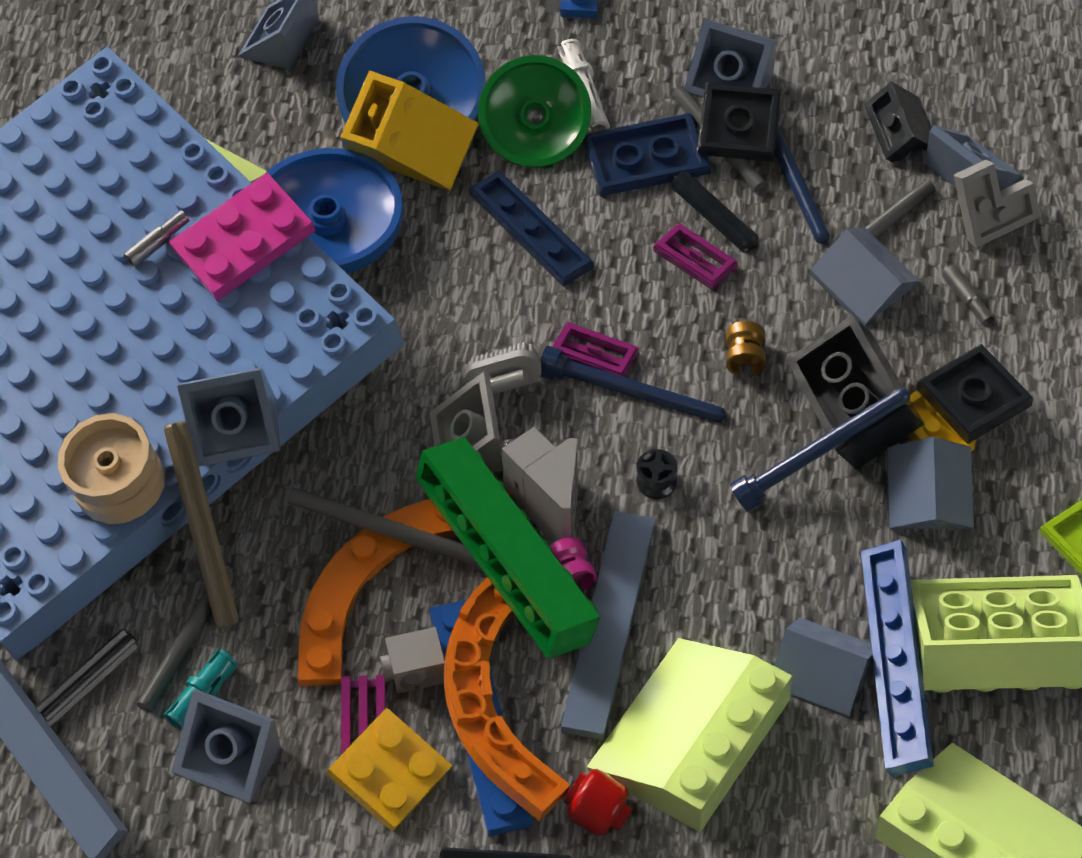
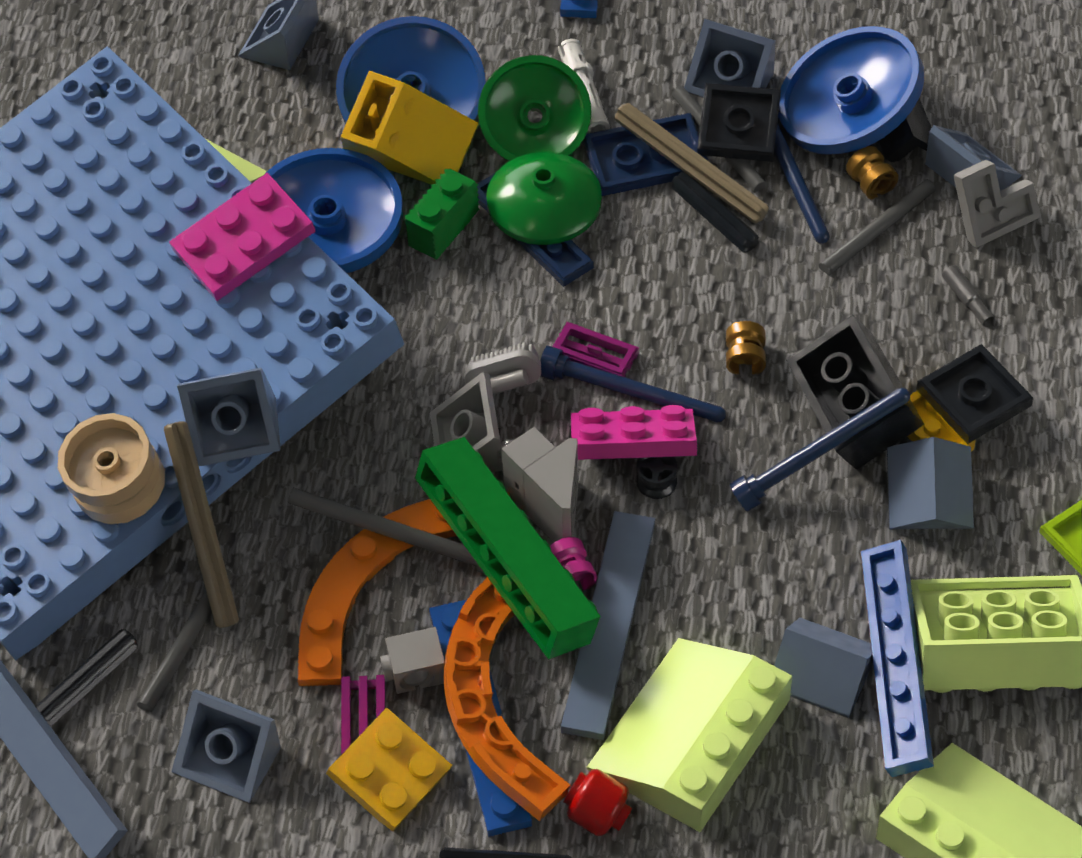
(155, 239): flat silver pin -> none
(208, 680): teal pin -> none
(442, 213): none -> green brick
(544, 198): none -> green dish
(634, 433): none -> dark pink plate
(691, 163): none -> dark tan axle
(718, 274): magenta tile -> none
(851, 90): none -> blue dish
(862, 274): sand blue slope -> none
(870, 170): none -> pearl gold wheel

